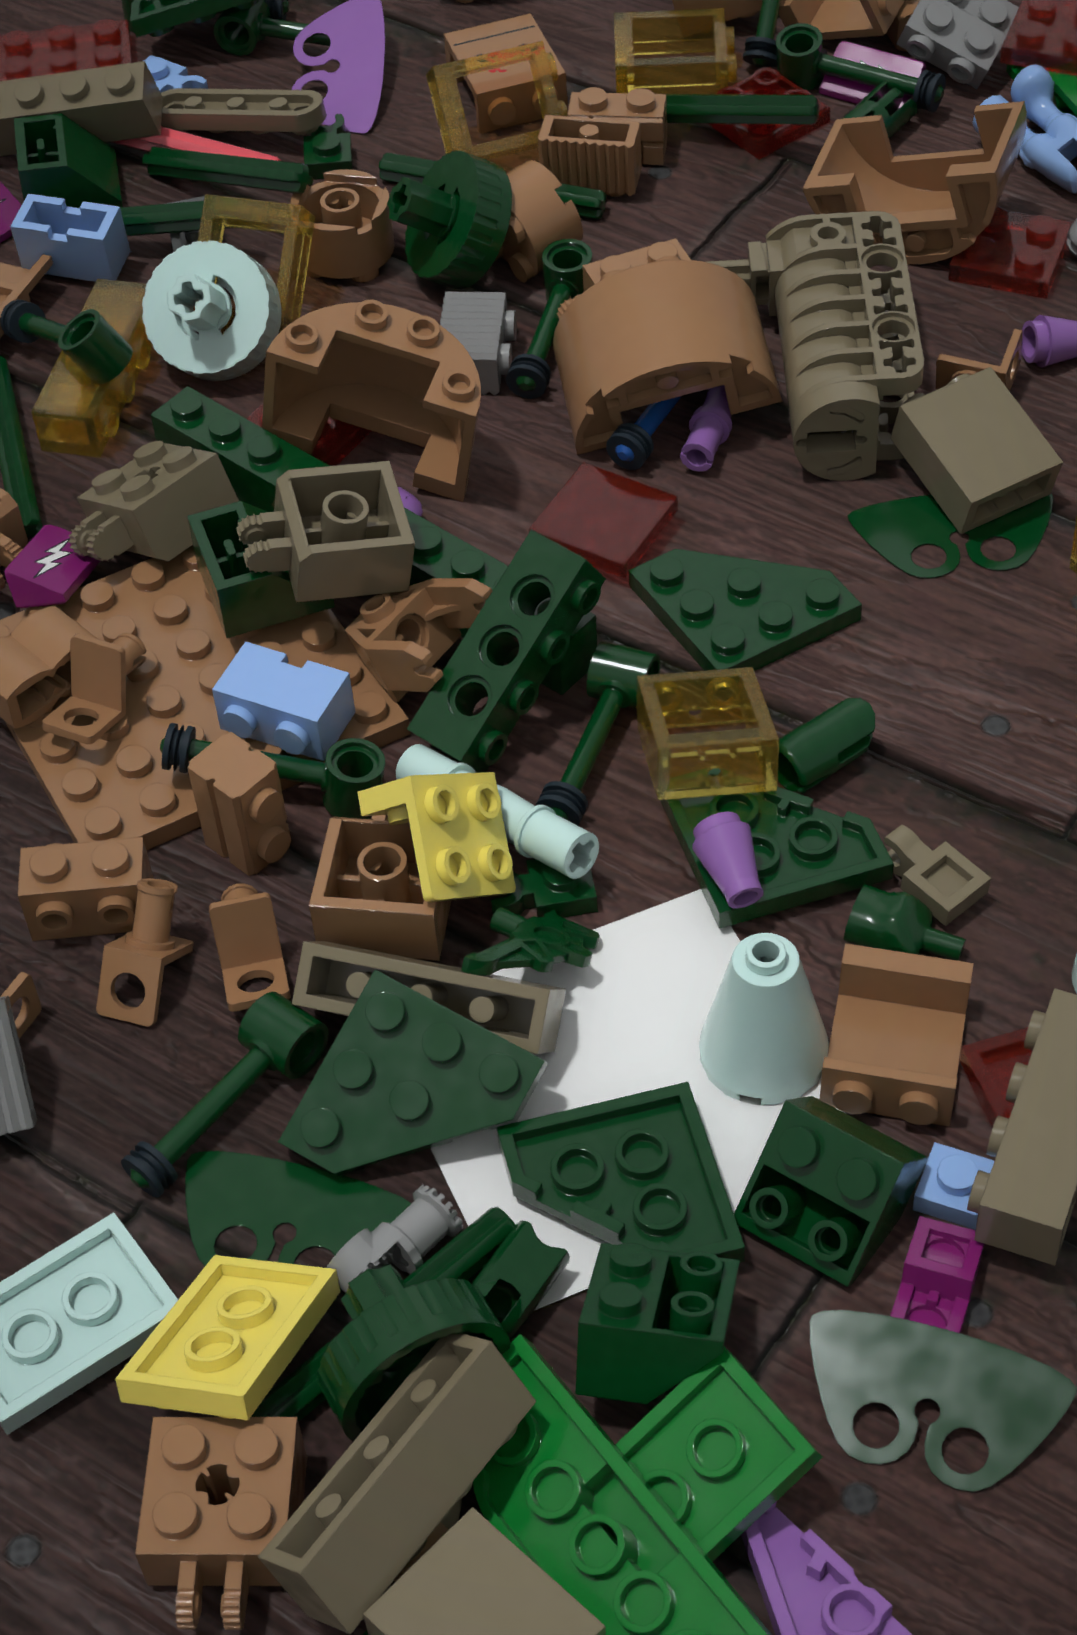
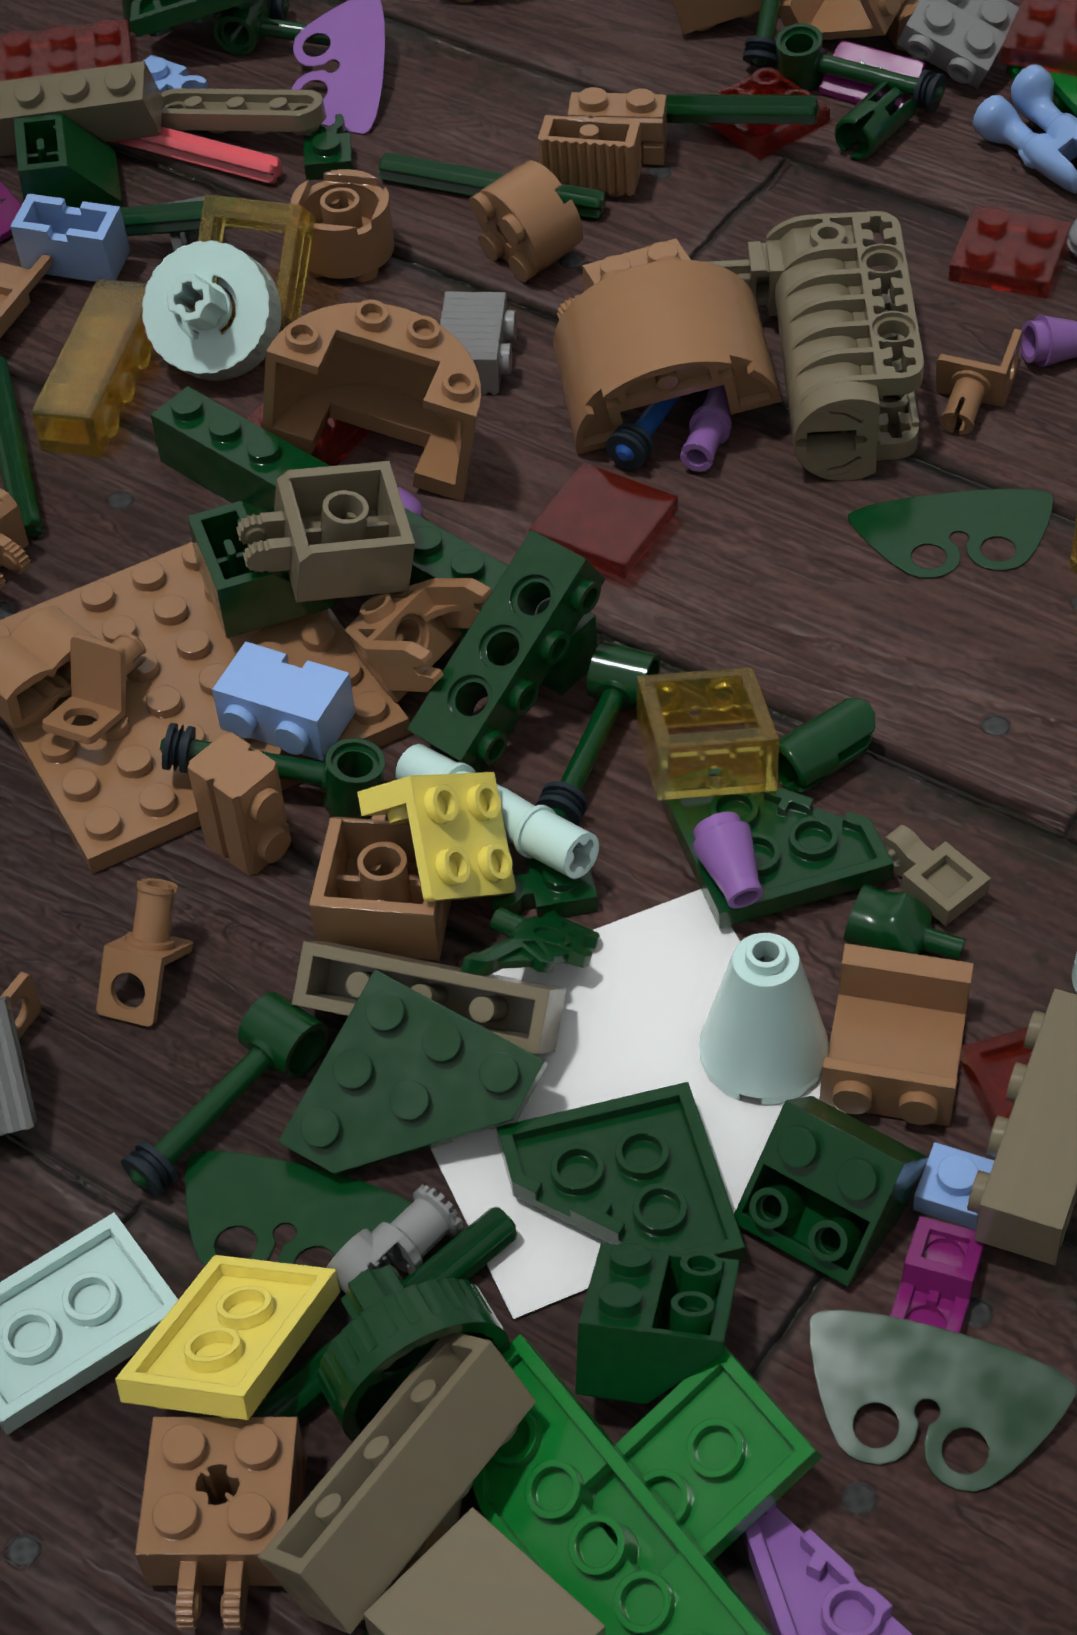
(47, 569): magenta slope -> none
(81, 887): medium nougat brick -> none
(85, 339): dark green piece -> none
(148, 502): dark tan hinge -> none
(228, 170): dark green axle -> none
(247, 944): medium nougat bracket -> none
(449, 107): clear yellow window -> none
(454, 218): dark green piece -> none
(506, 93): medium nougat panel -> none
(520, 1276): dark green piece -> none
(562, 279): dark green piece -> none
(674, 34): clear yellow window -> none
(740, 608): dark green plate -> none
(936, 197): medium nougat cylinder -> none
(975, 449): dark tan brick -> none

